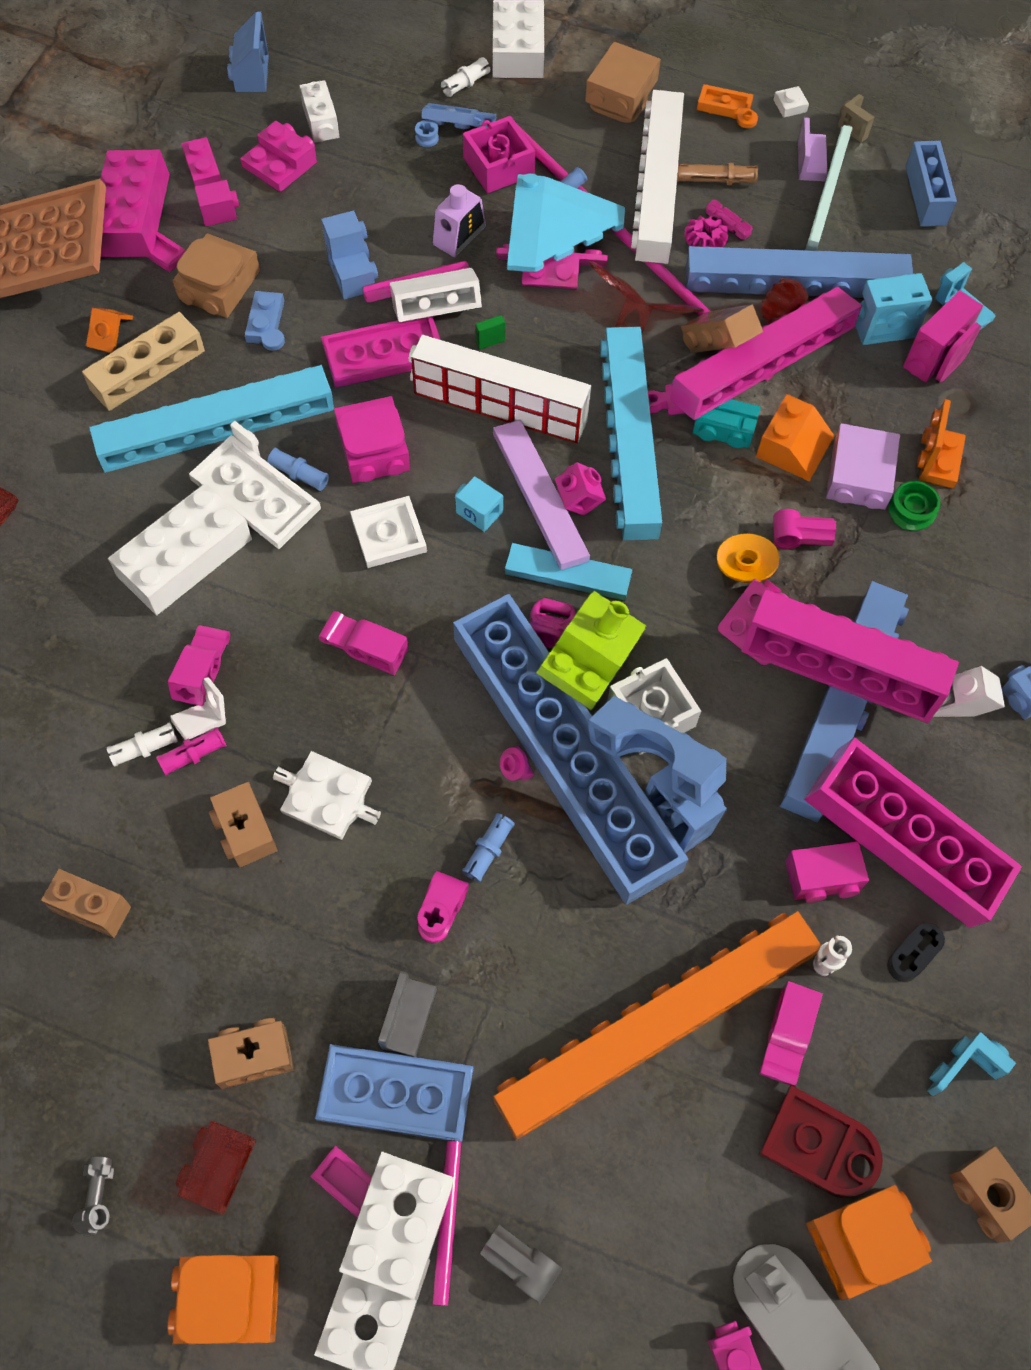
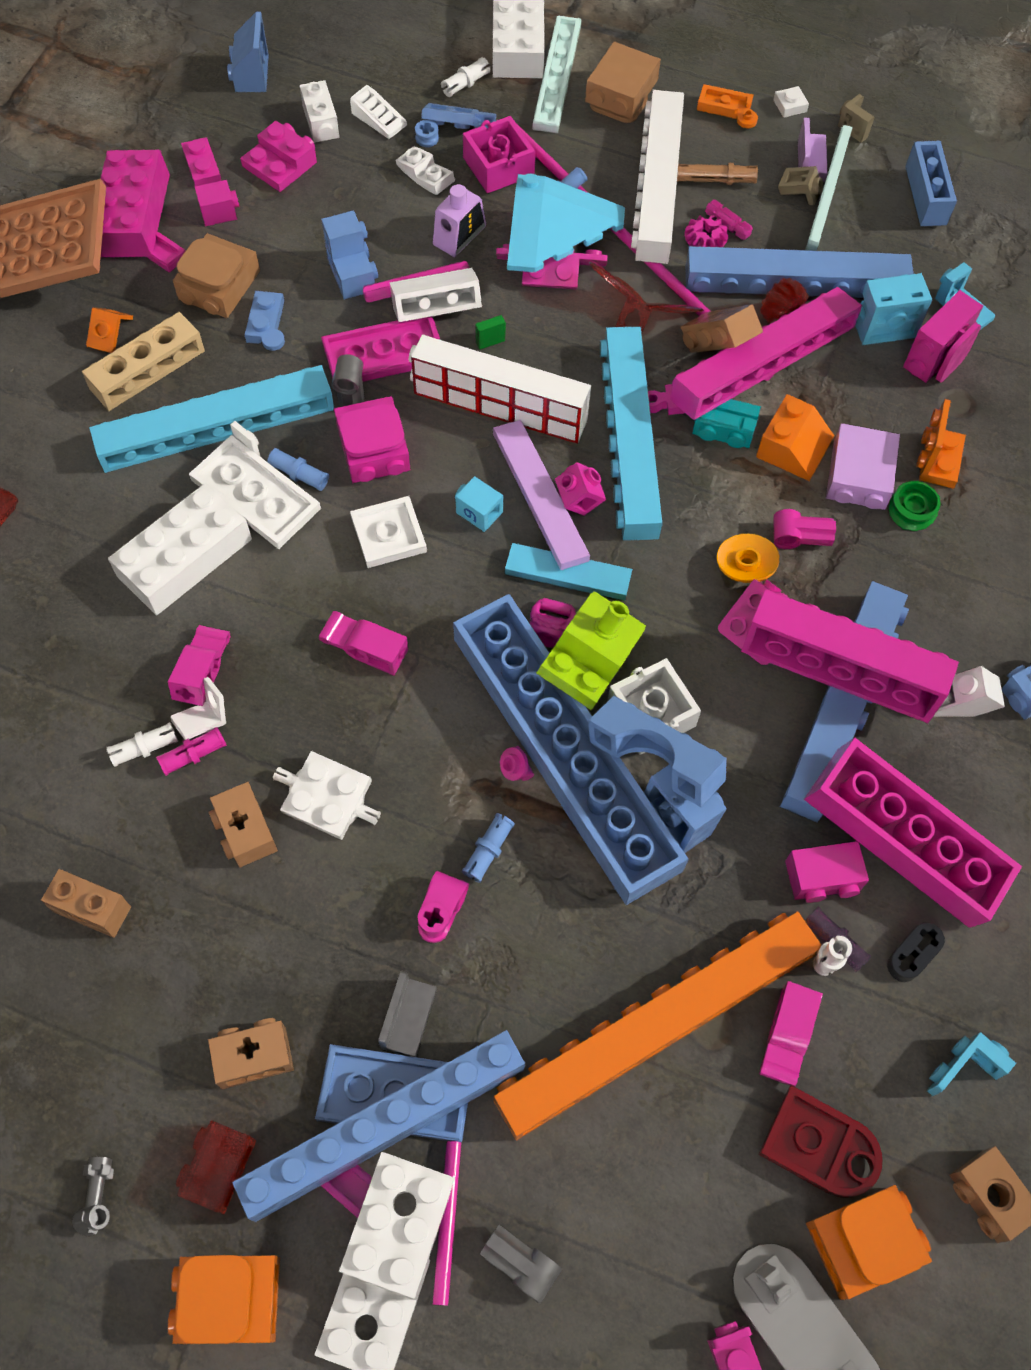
(348, 380): none -> flat silver piece
(369, 99): none -> white slope
(378, 1127): none -> medium blue brick
(421, 168): none -> white slope
(557, 74): none -> light aqua tile
(802, 181): none -> dark tan bracket
(827, 929): none -> clear purple pin

